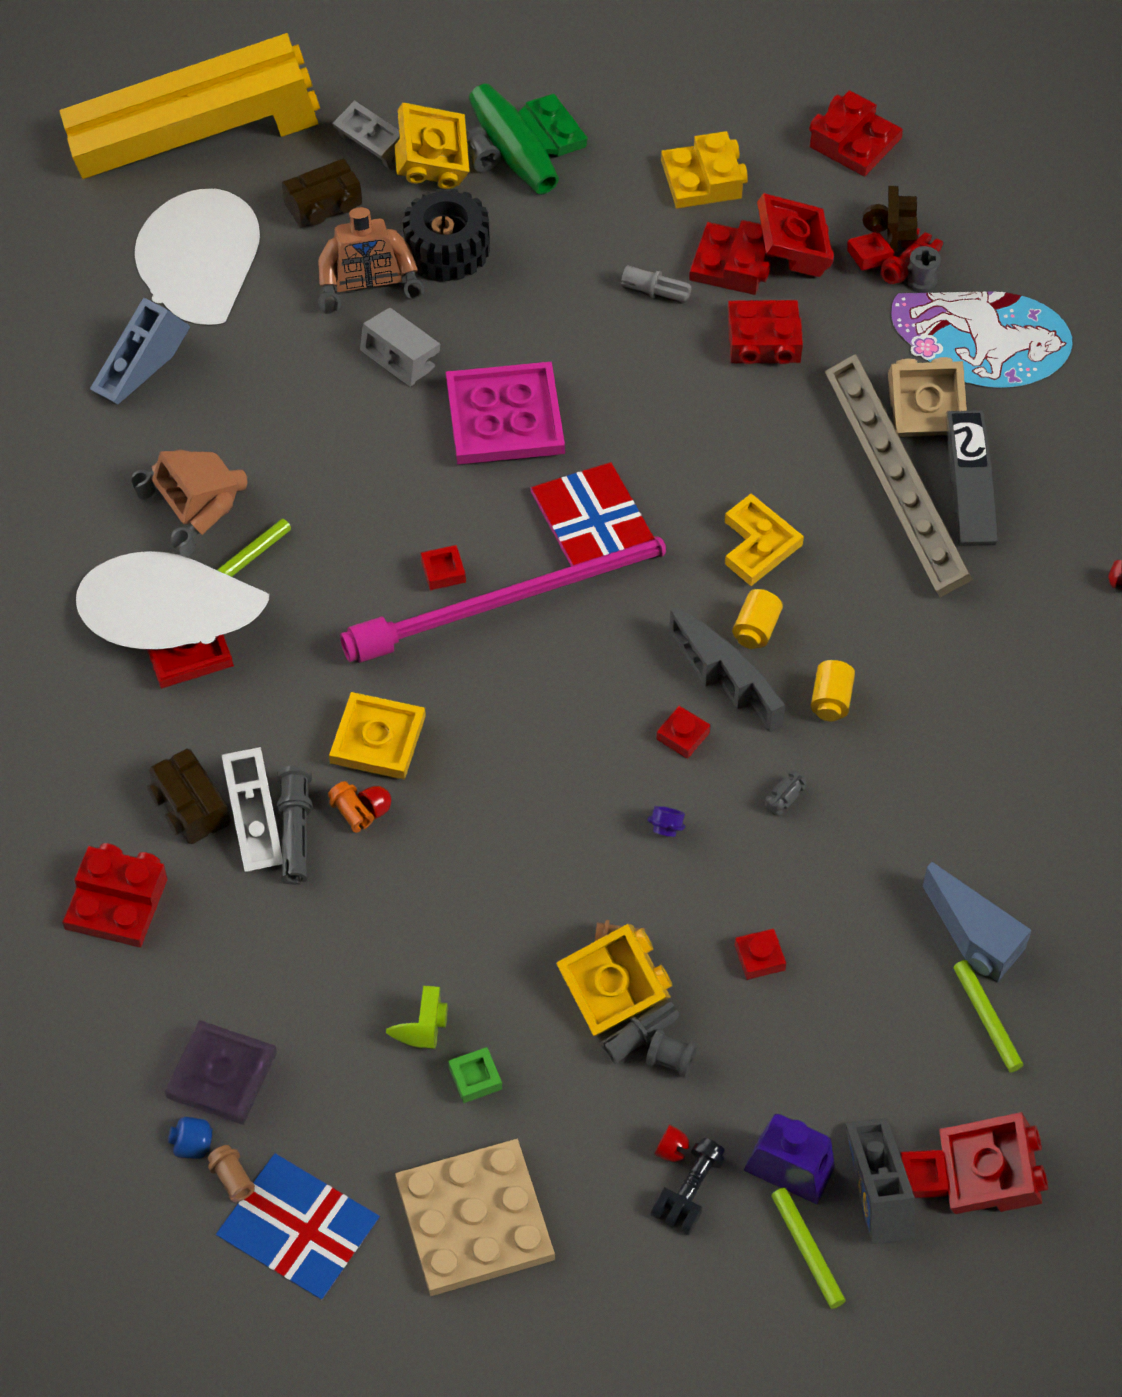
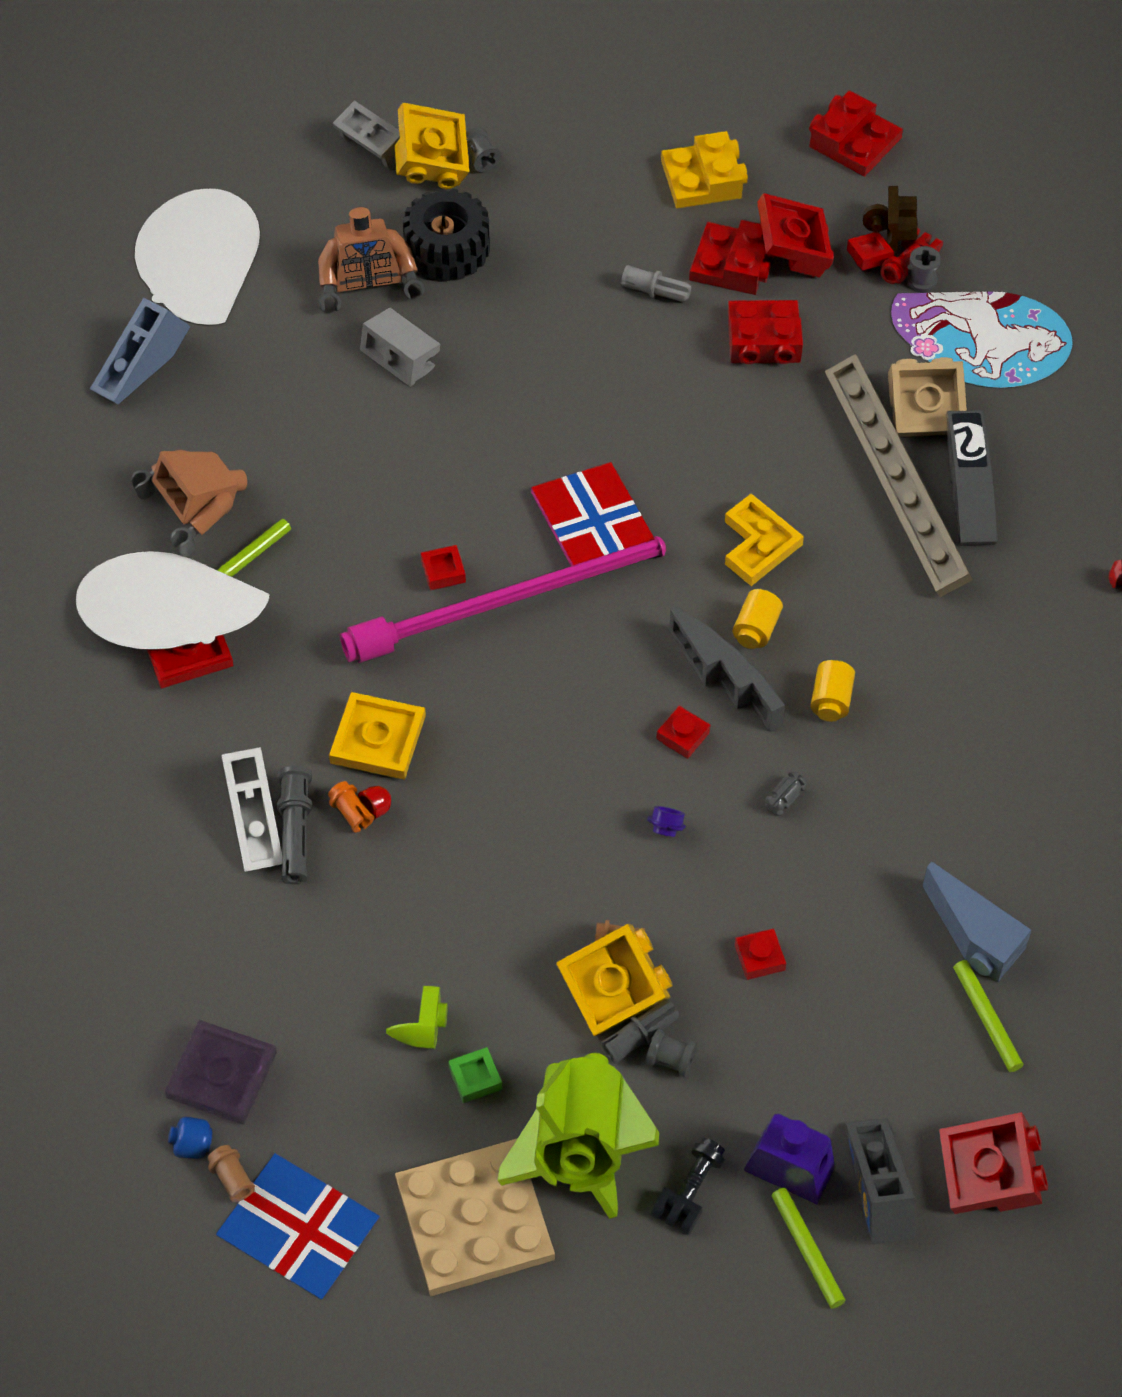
(115, 895): red plate -> none
(189, 797): dark brown brick -> none
(192, 106): yellow brick -> none
(322, 193): dark brown brick -> none
(505, 413): dark pink plate -> none
(528, 135): green plate -> none
(581, 1130): none -> lime brick
(669, 1142): red hinge -> none
(926, 1172): red plate -> none

